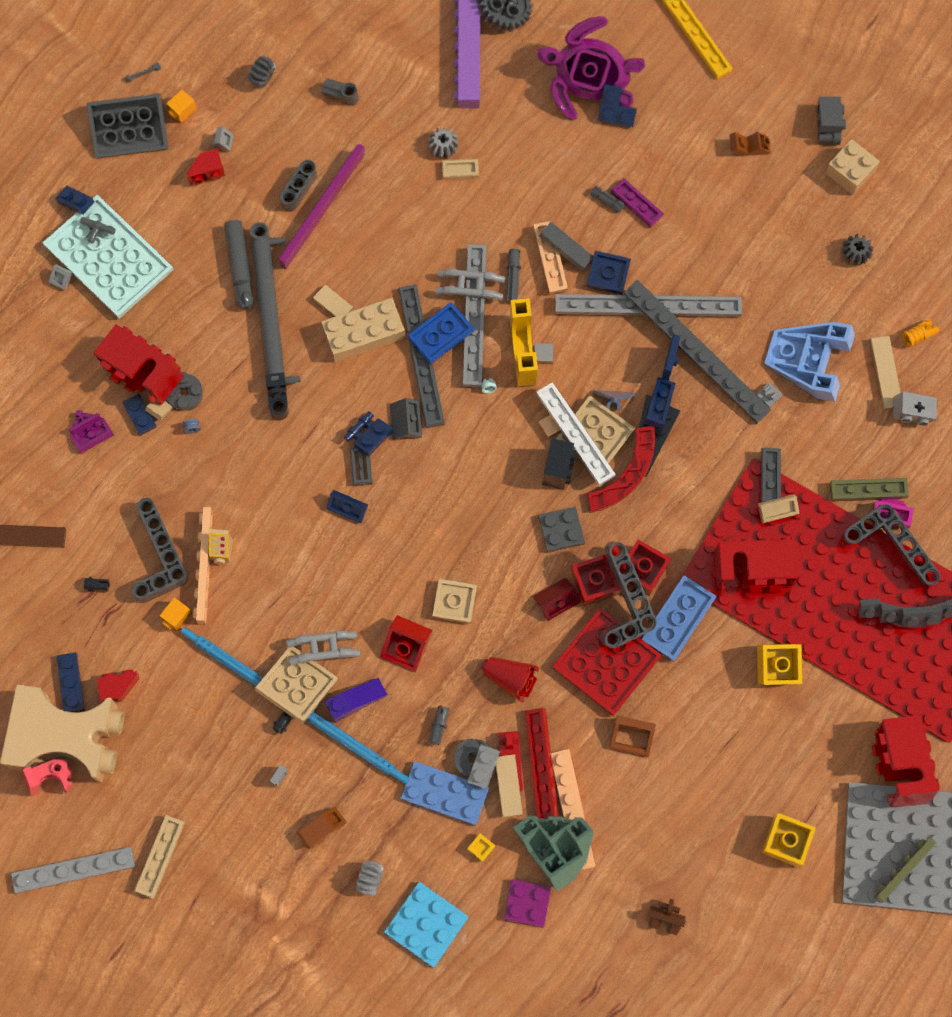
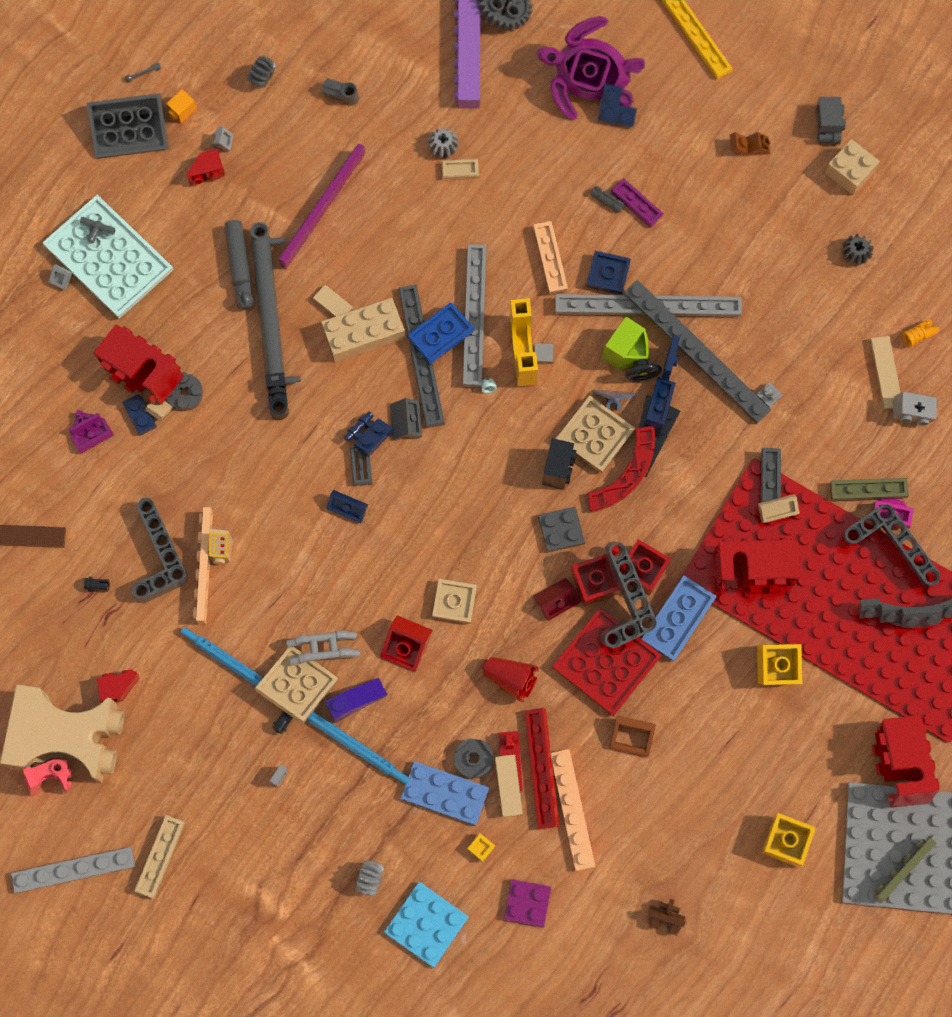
(70, 682): dark blue plate -> none
(74, 200): dark blue plate -> none
(175, 615): light orange brick -> none
(191, 426): sand blue bush -> none
(298, 177): dark grey beam -> none
(321, 827): dark orange slope -> none
(439, 725): dark grey axle -> none
(478, 291): light grey piece -> none
(483, 766): light grey plate -> none
(513, 274): dark grey axle -> none
(549, 426): light nougat tile -> none
(556, 846): sand green brick -> none
(566, 246): dark grey tile -> none
(575, 433): white plate -> none
(630, 348): none -> lime piece
(804, 353): light blue wedge -> none

